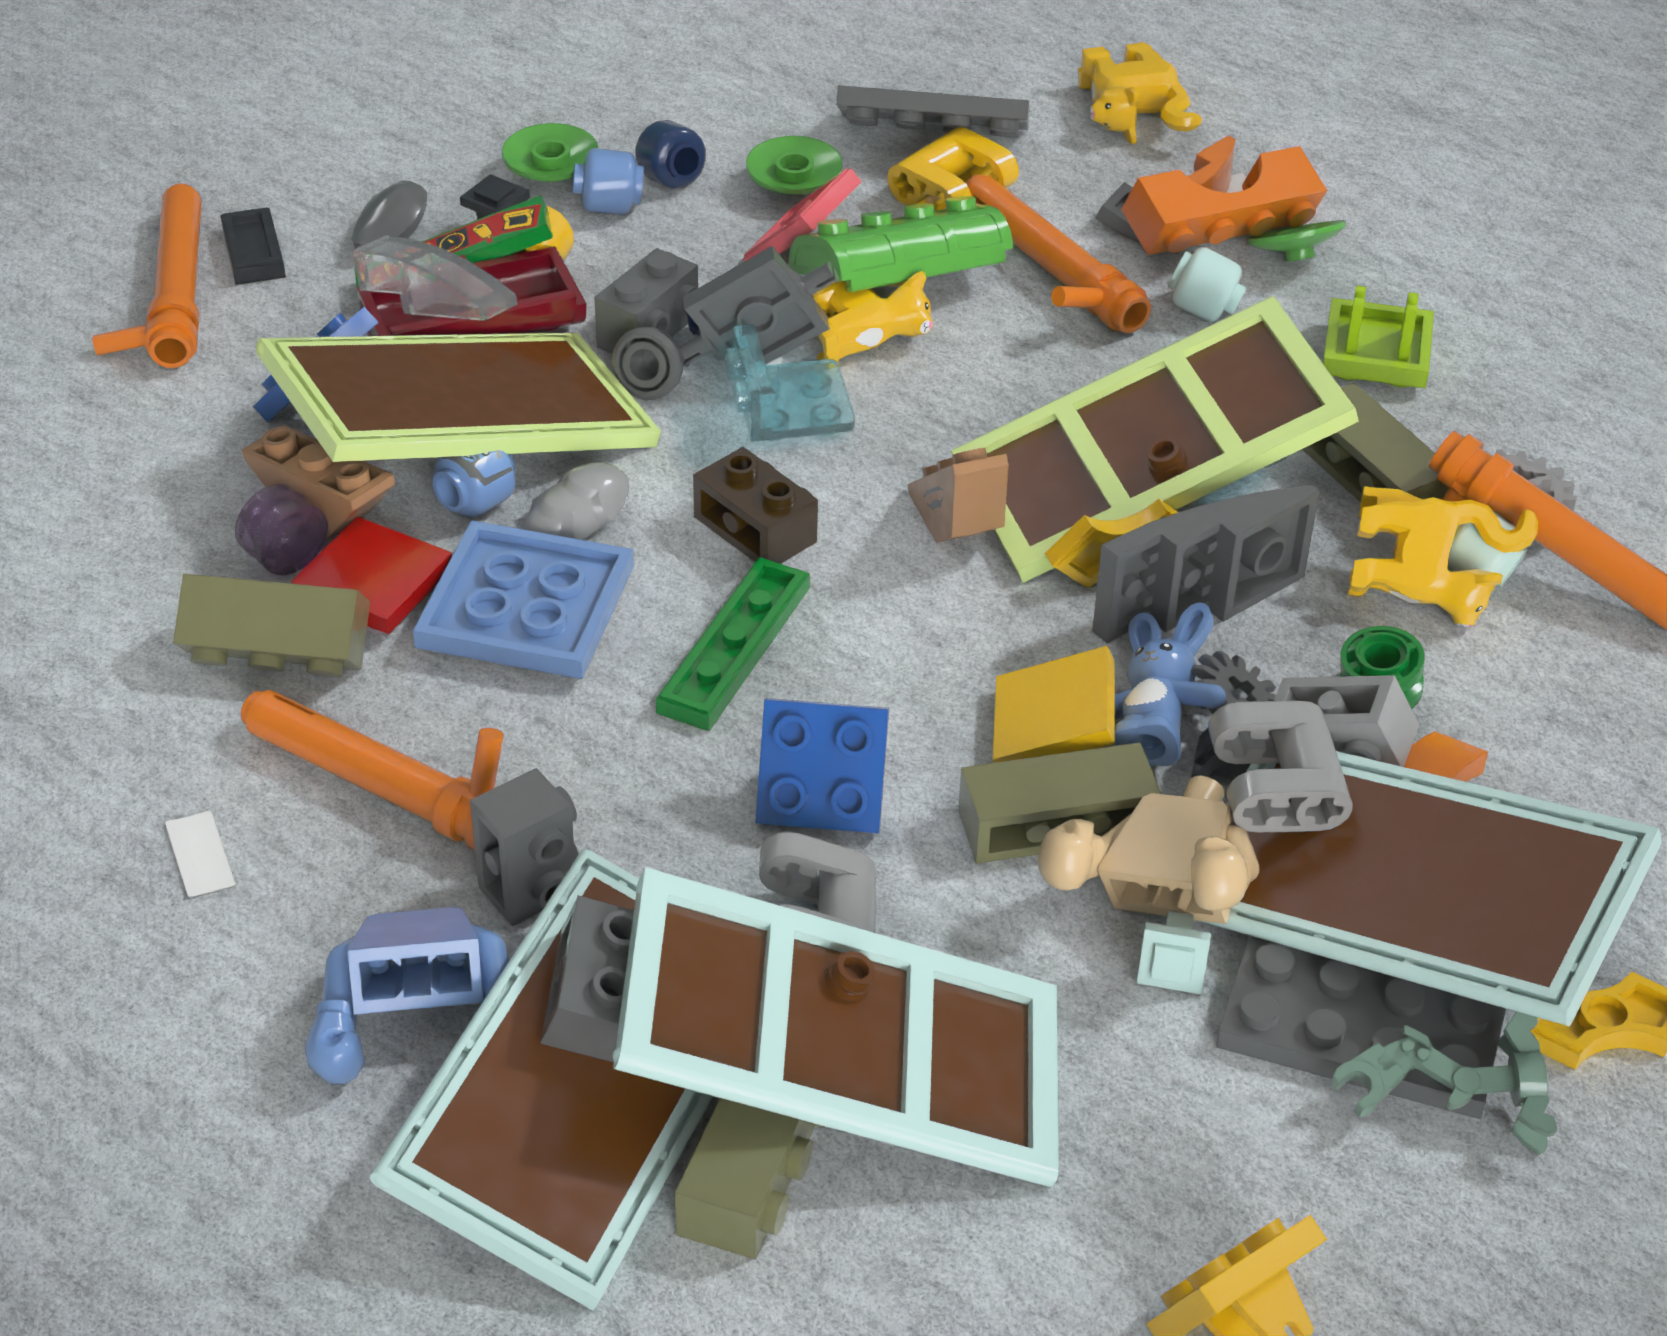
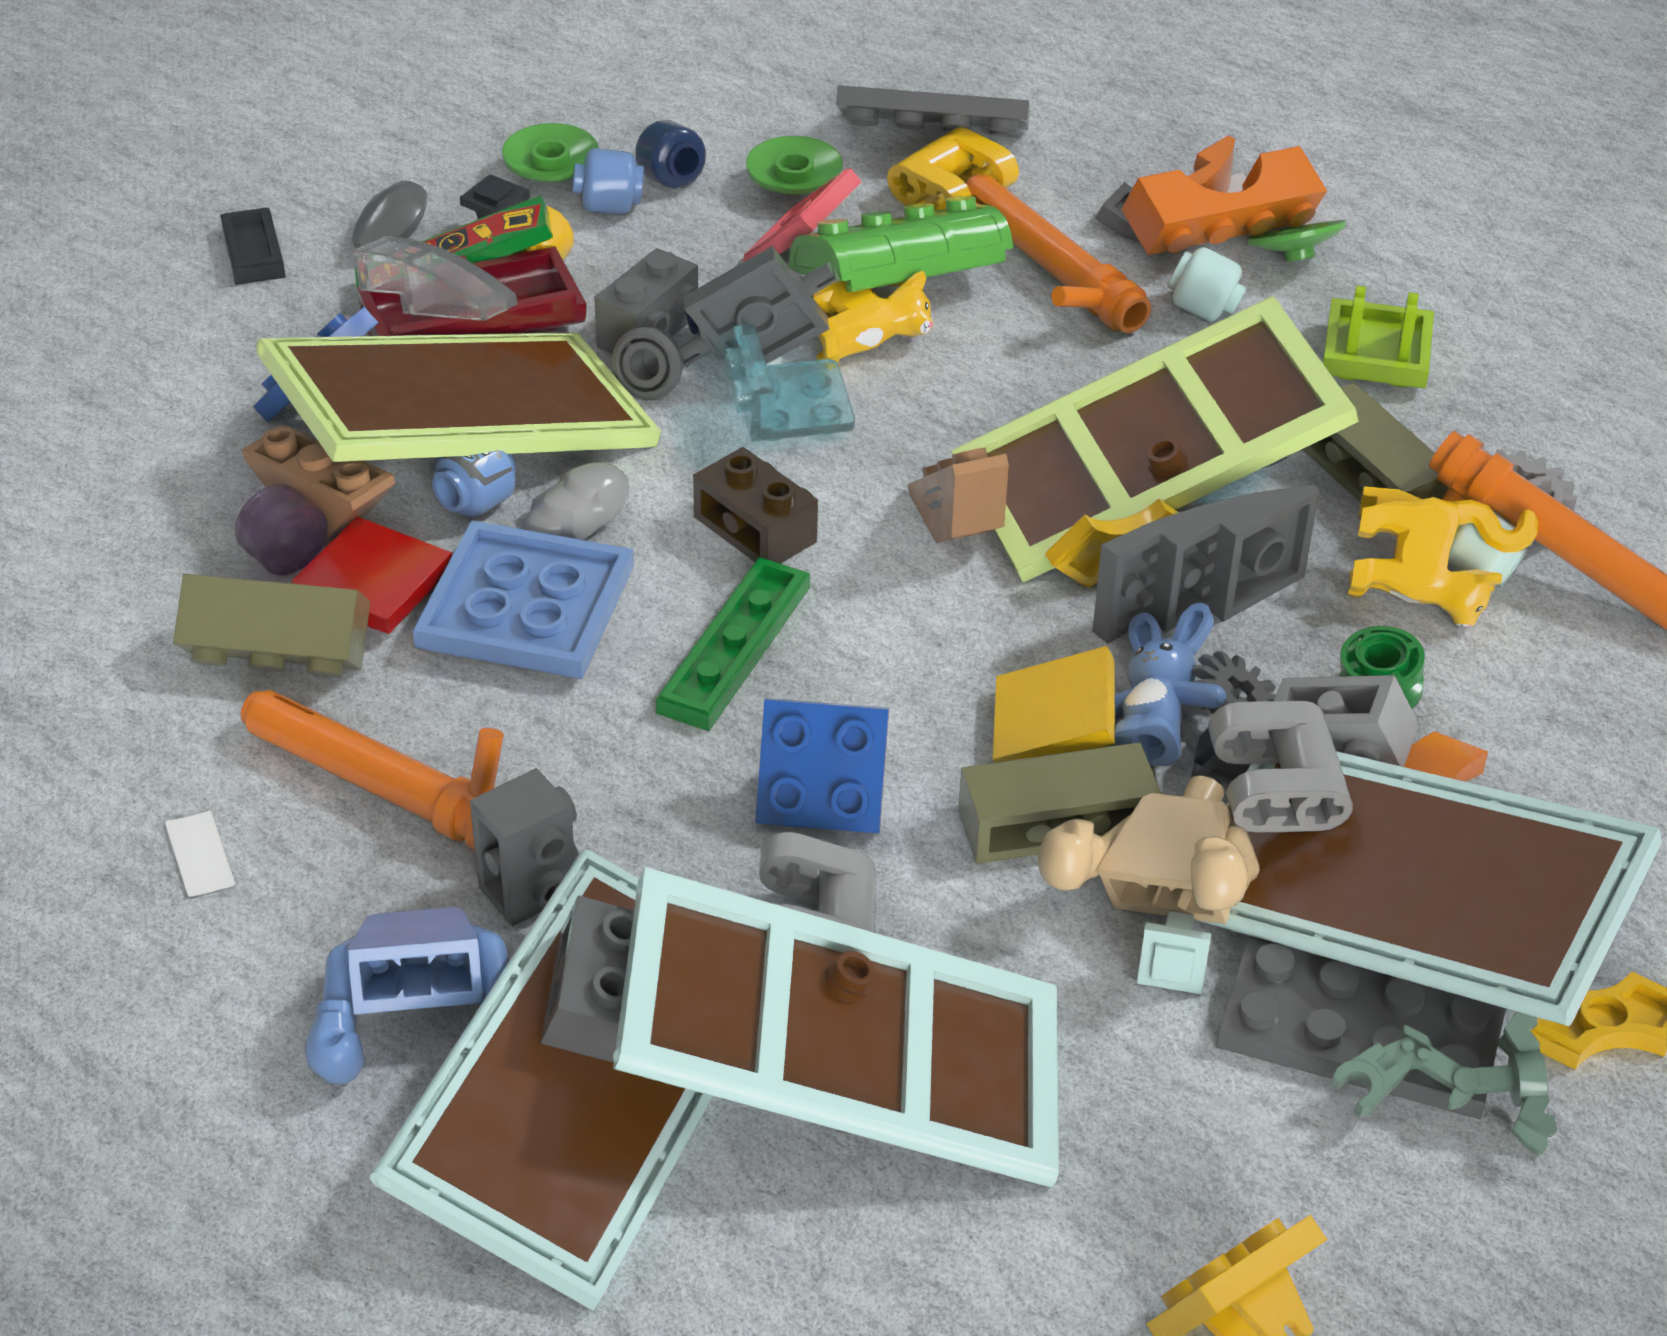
(172, 315): orange cylinder -> none
(741, 1177): olive brick -> none
(1135, 86): yellow animal -> none

